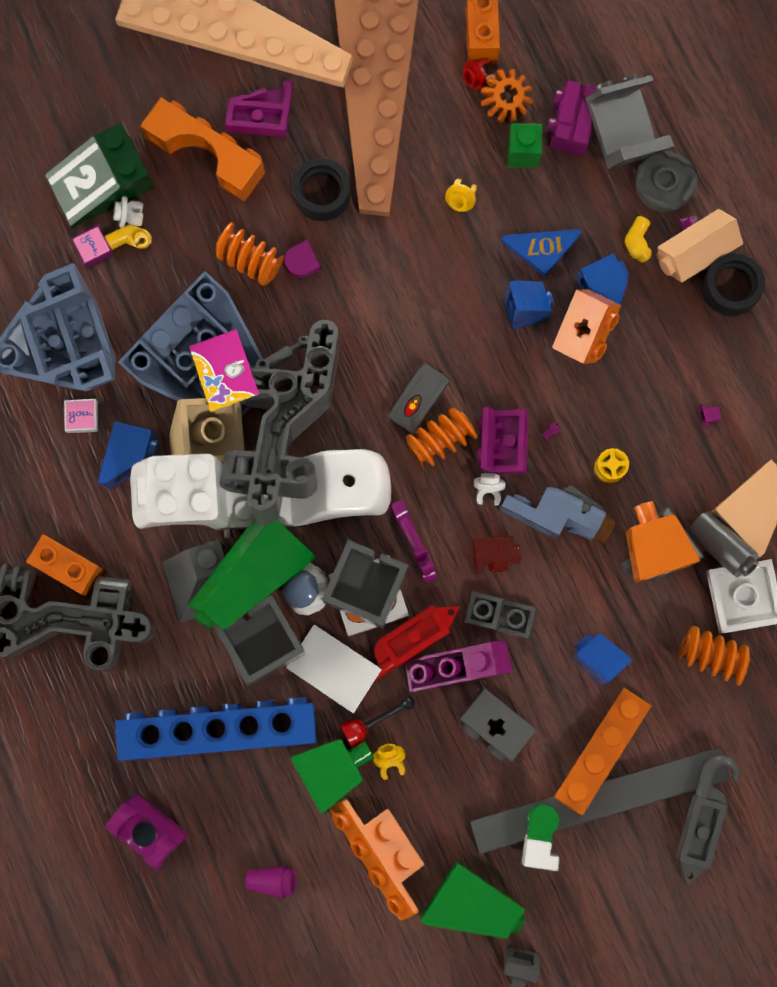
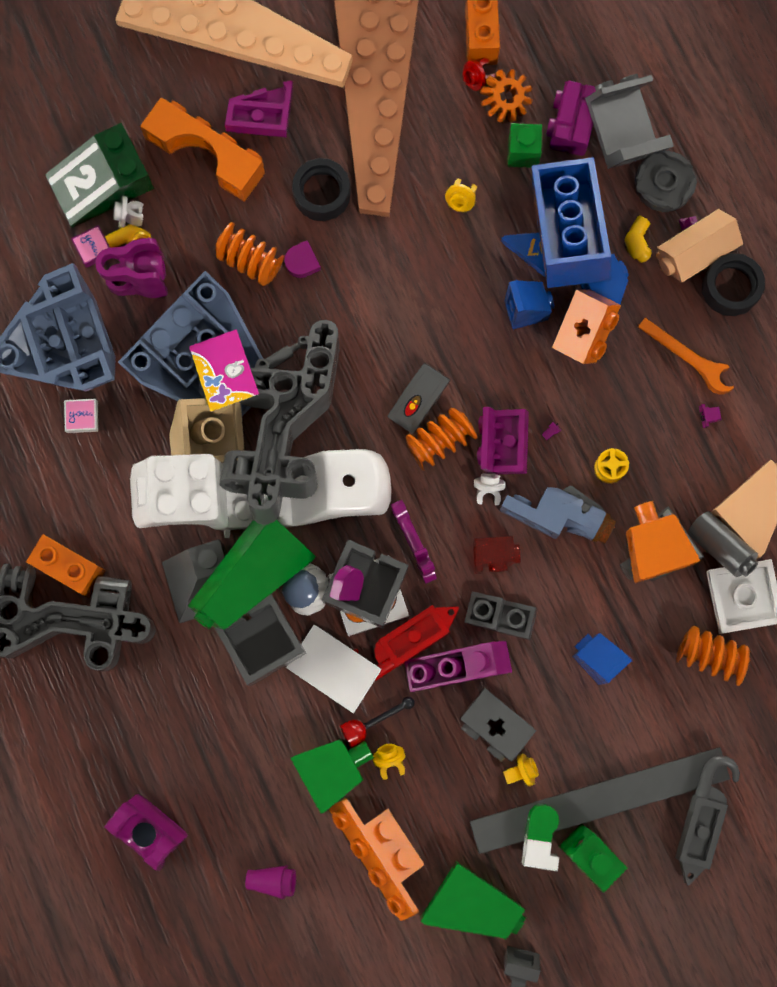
(125, 448): blue slope -> none
(133, 745): blue brick -> none
(139, 266): none -> magenta piece
(347, 584): none -> magenta tile
(524, 770): none -> yellow plate
(571, 223): none -> blue brick
(593, 857): none -> green torso
(602, 752): orange plate -> none
(707, 369): none -> orange piece

